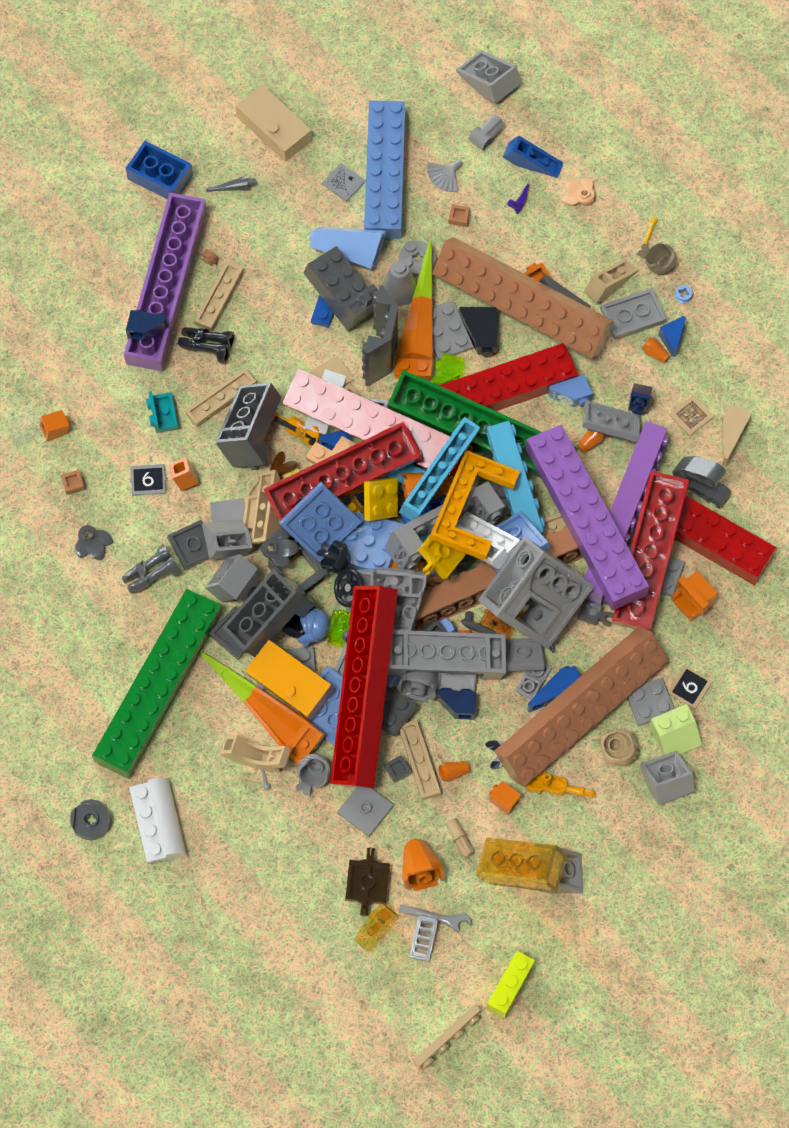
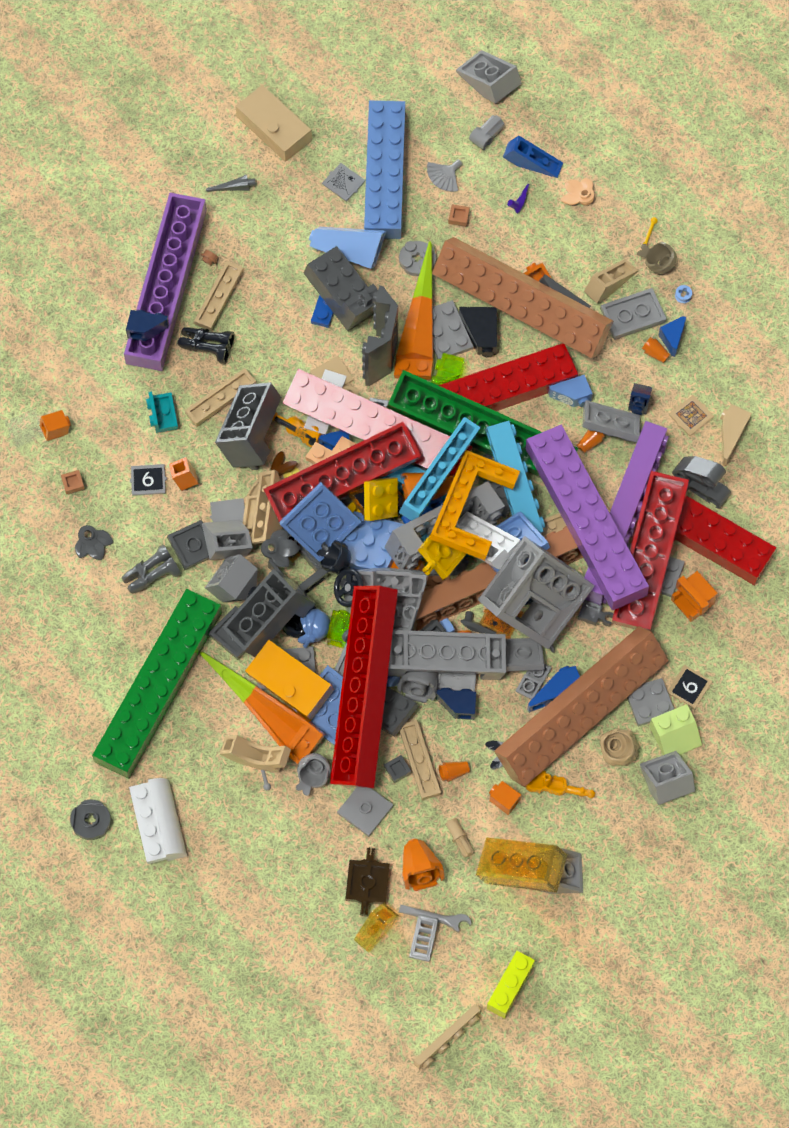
(159, 170): blue brick -> none
(400, 283): light grey cone -> none

